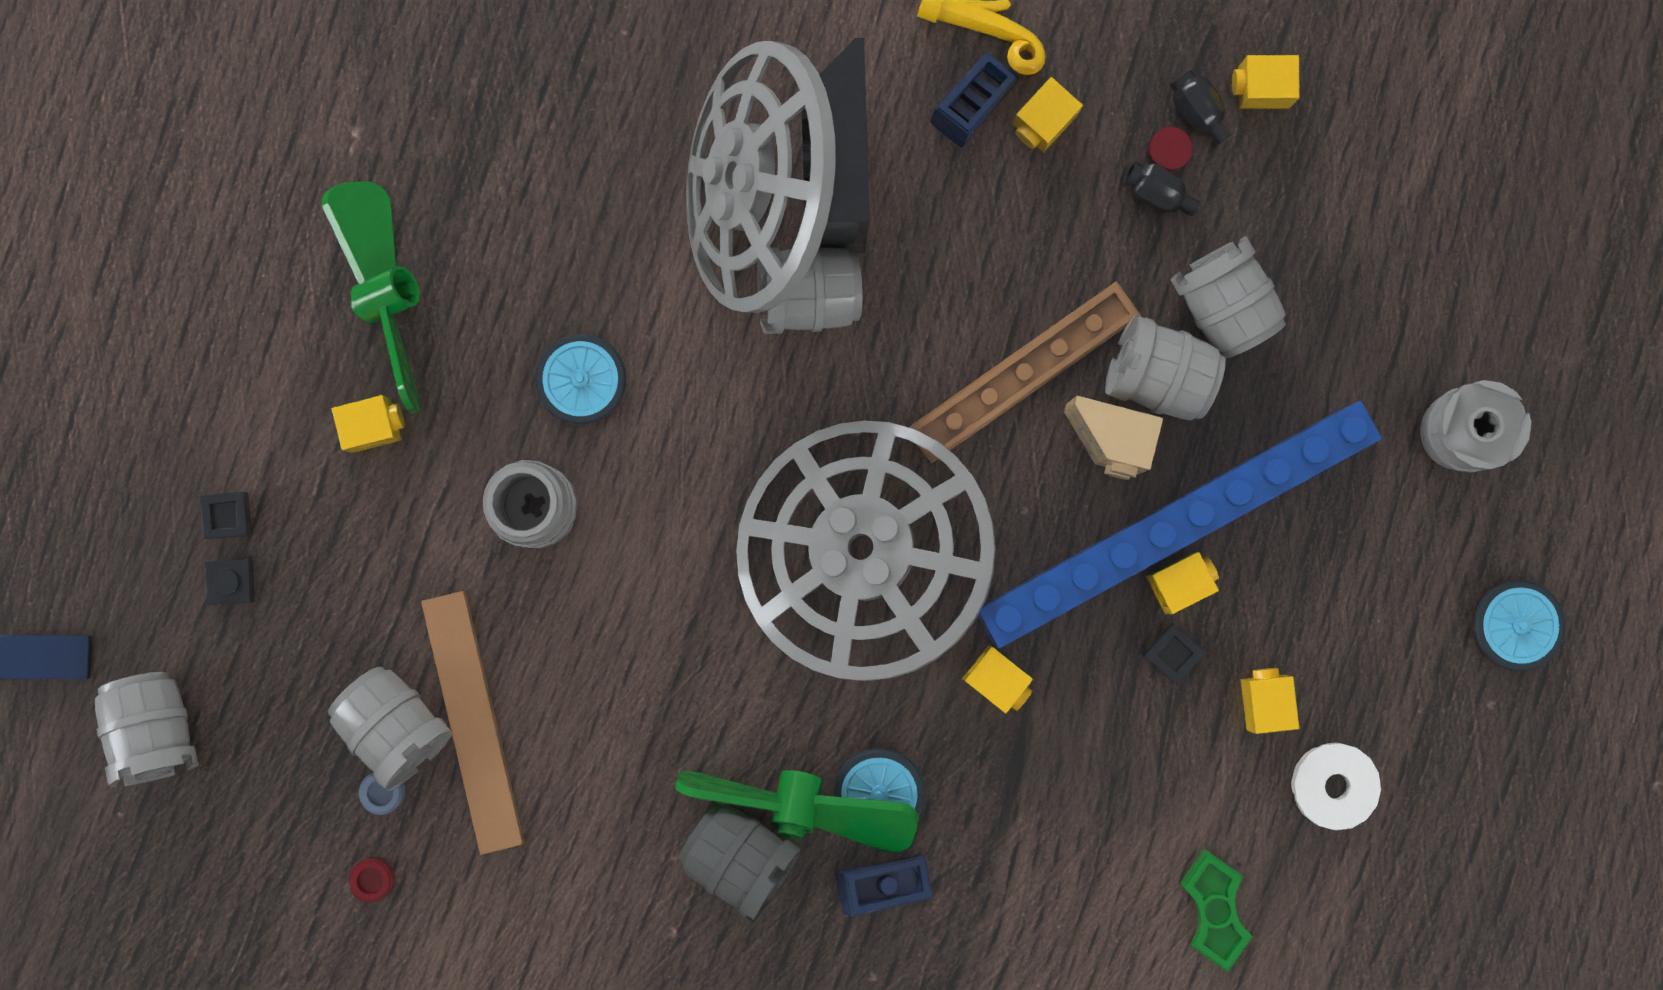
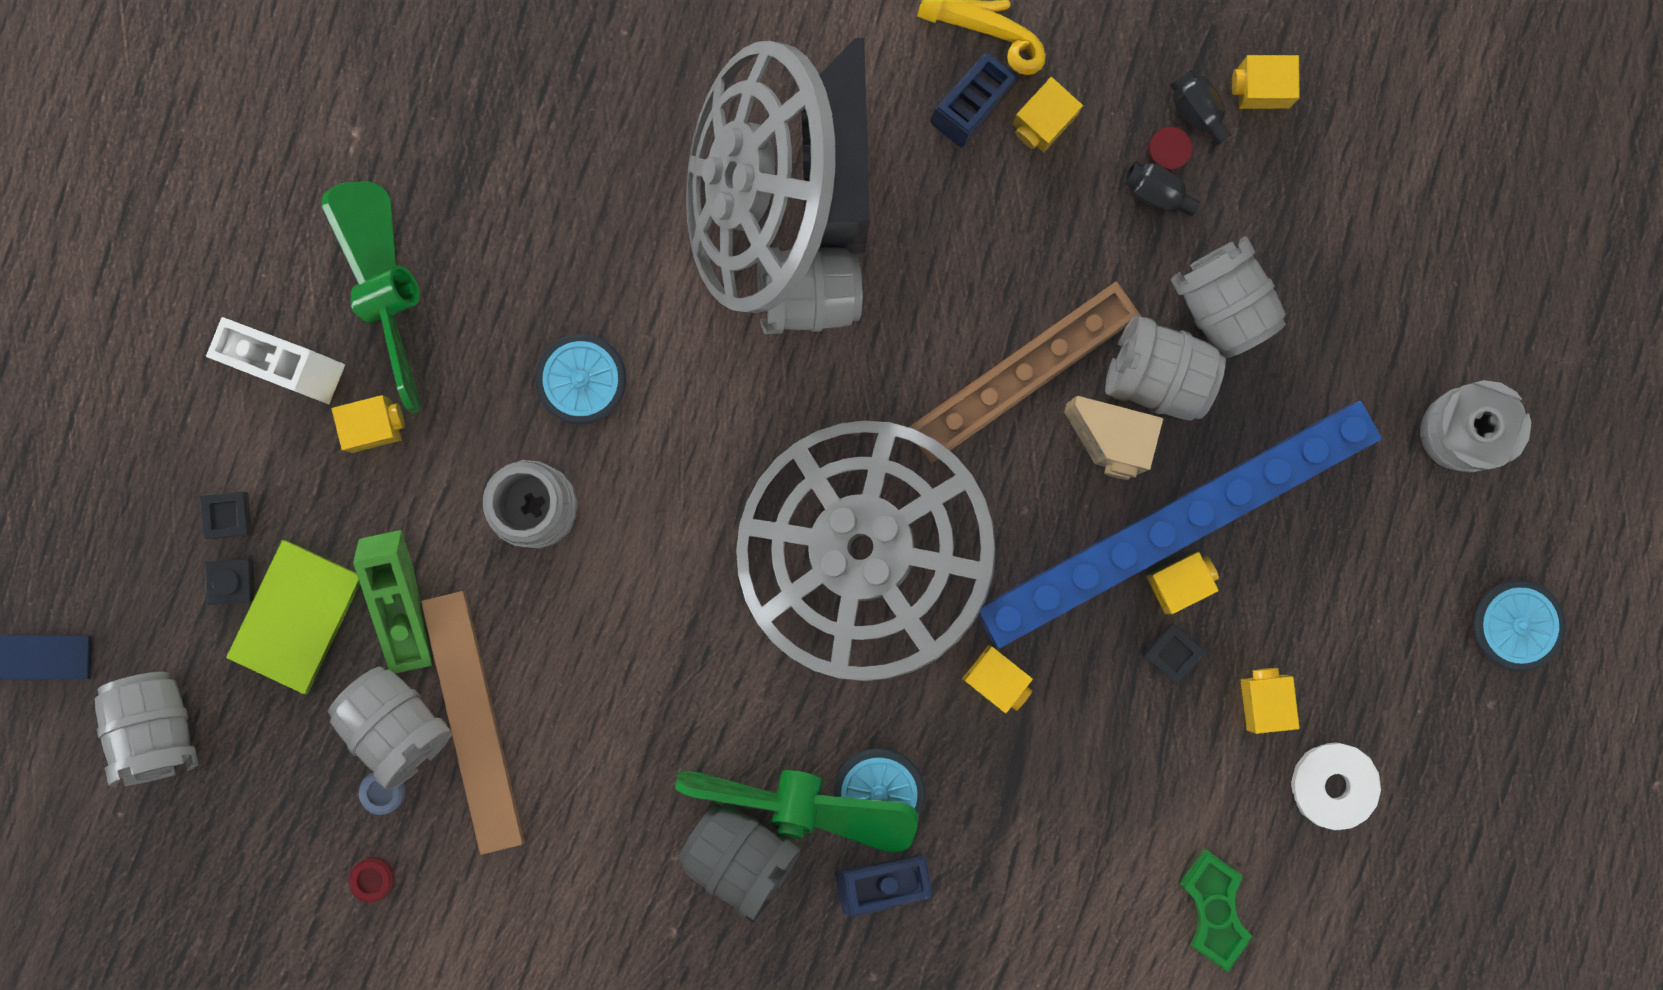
(275, 360): none -> white slope
(294, 617): none -> lime tile
(393, 600): none -> bright green slope

